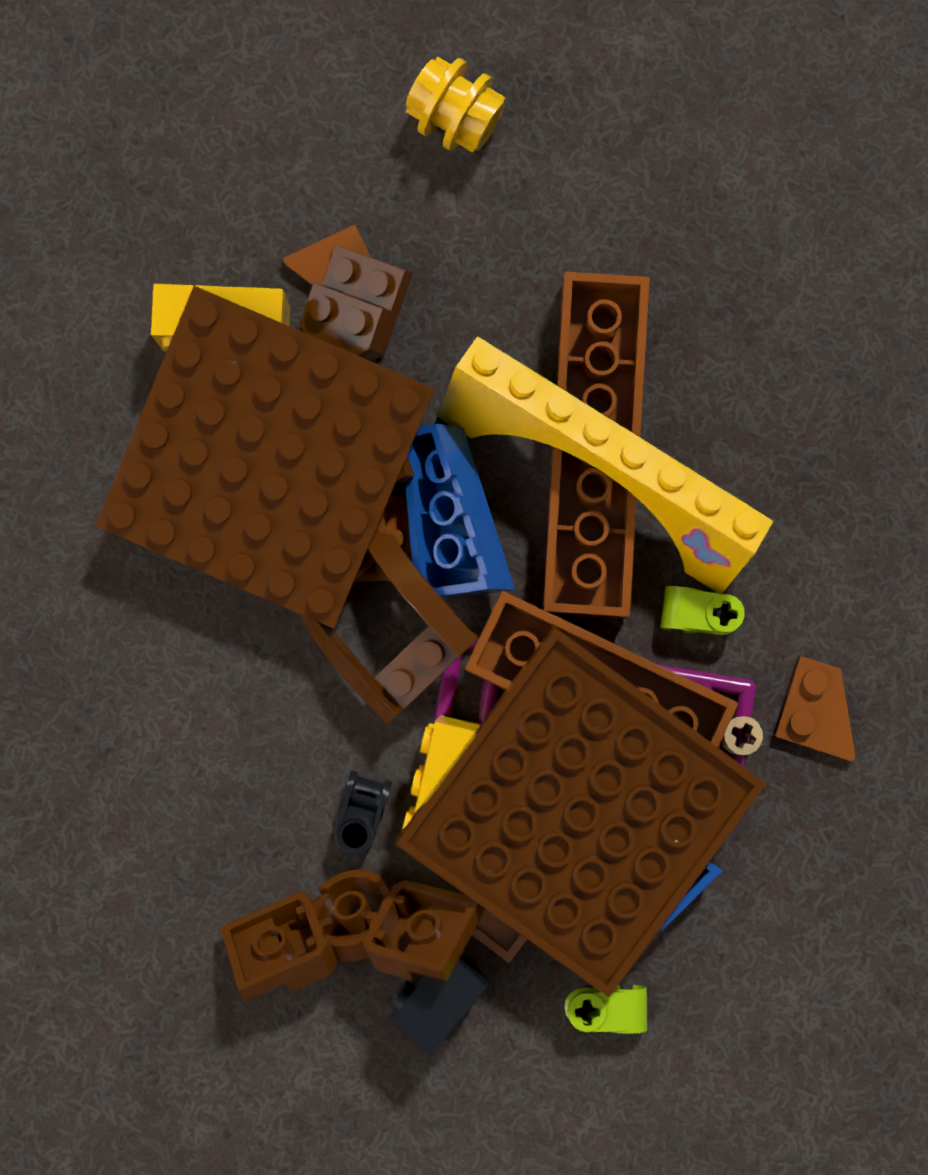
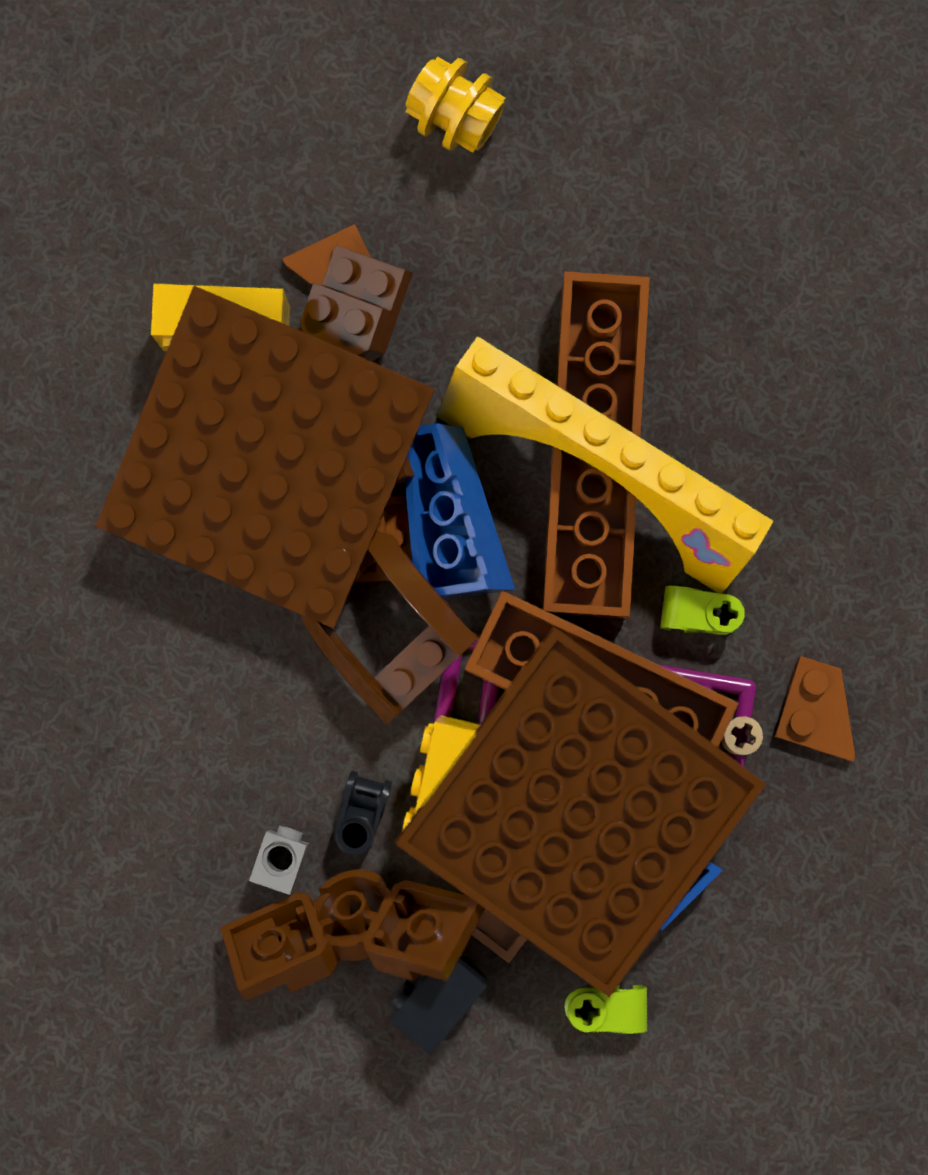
(266, 873): none -> light grey brick

